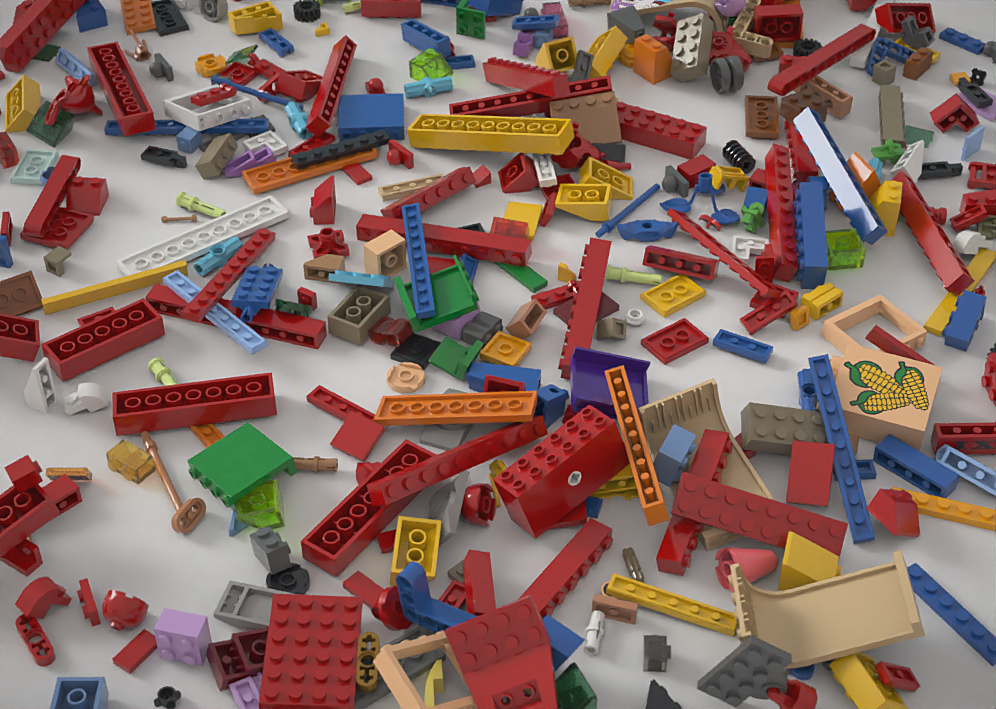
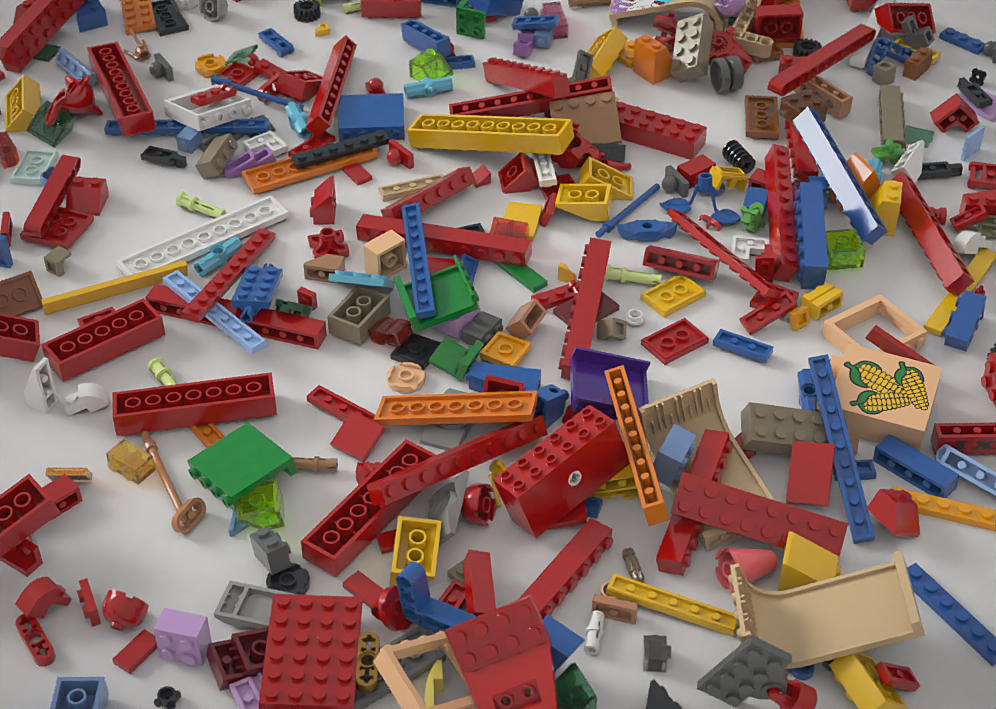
(24, 473): red brick -> none
(165, 219): medium nougat hinge -> none
(255, 18): yellow wedge -> none
(557, 55): yellow slope -> none
(627, 21): dark grey slope -> none
(955, 76): light orange tile -> none

